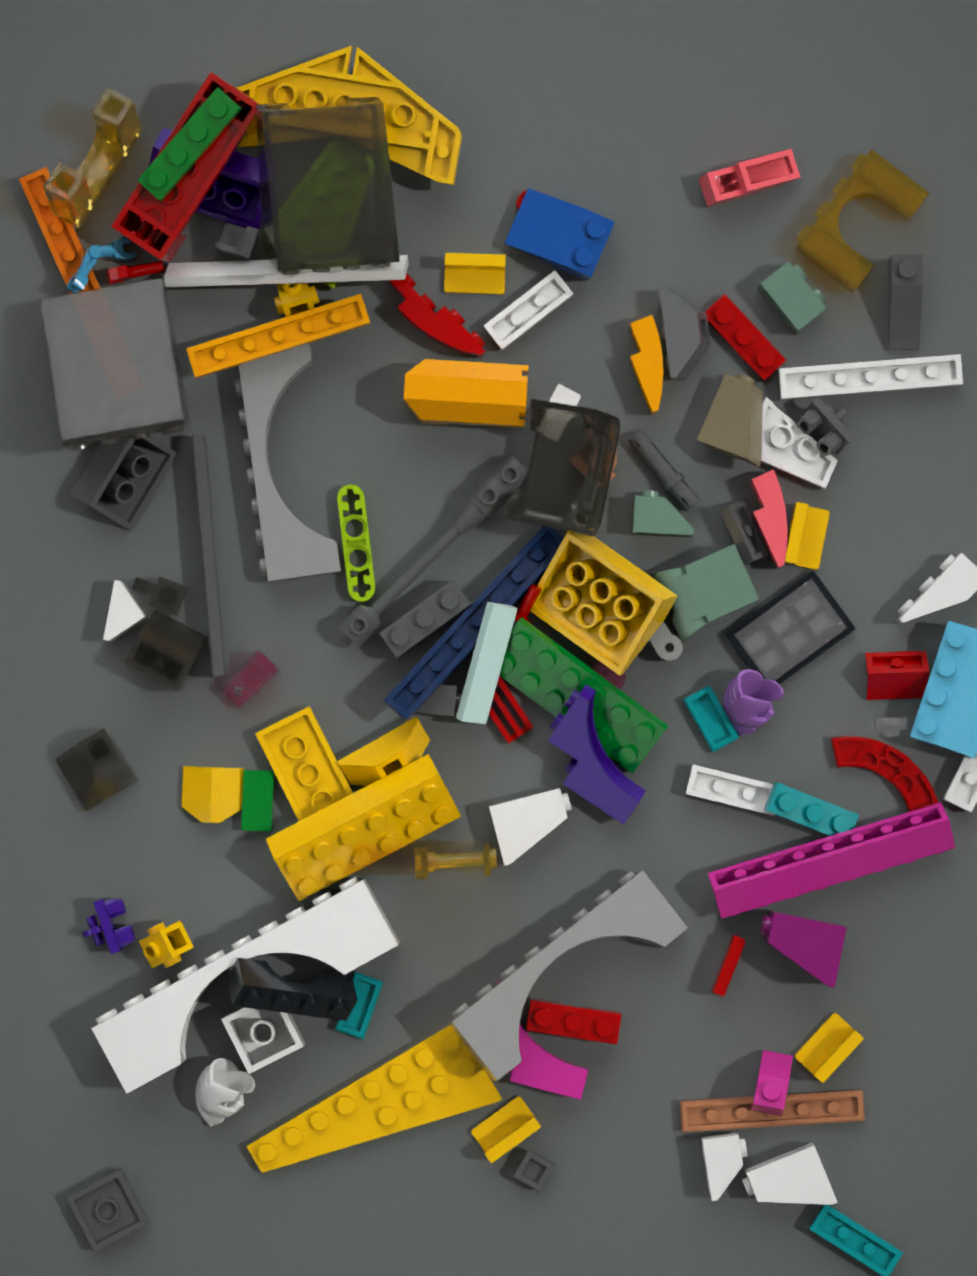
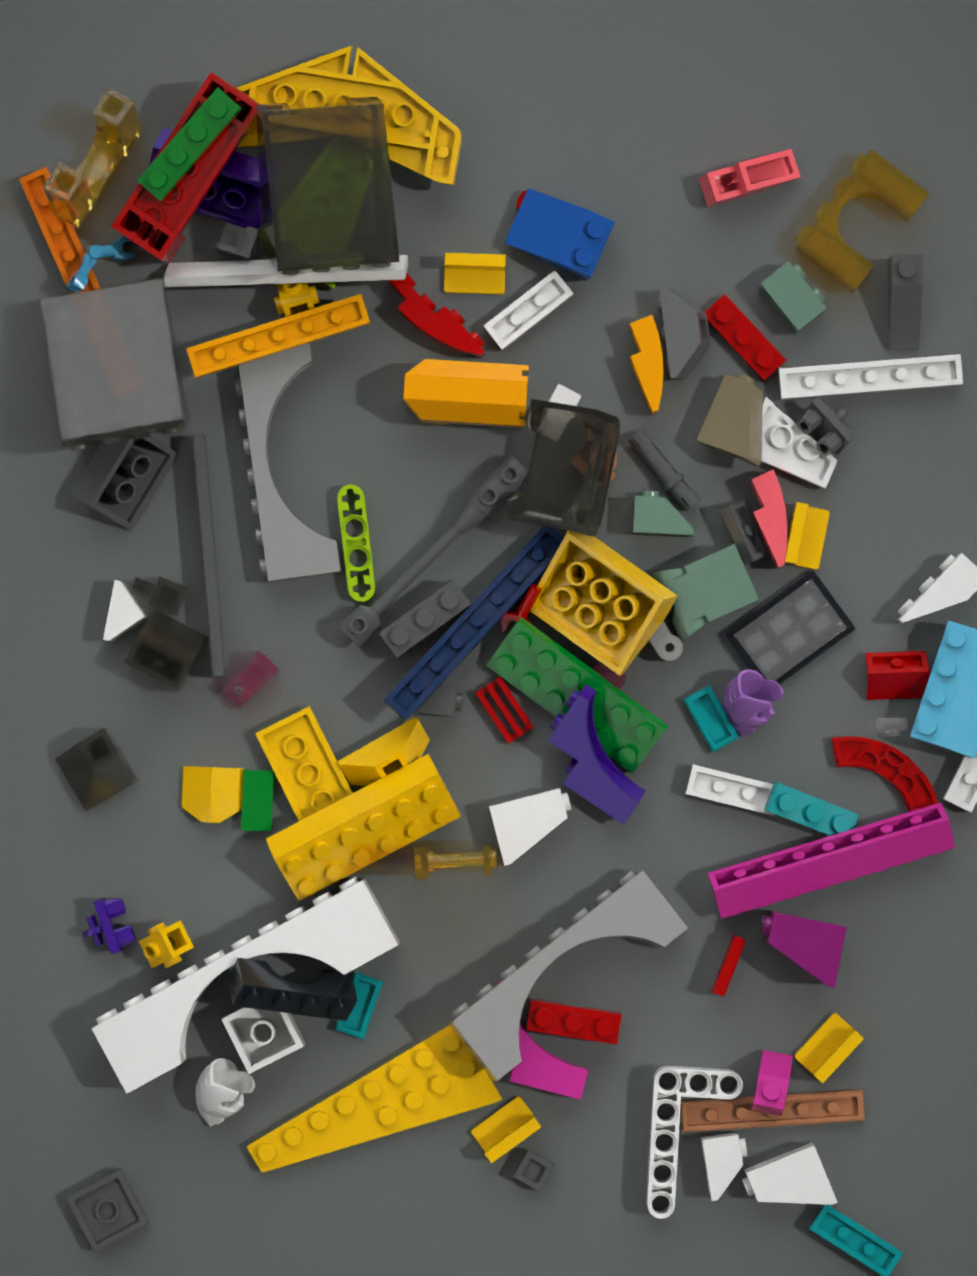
(124, 273): red bar -> none
(486, 663): light aqua tile -> none
(671, 1125): none -> white beam

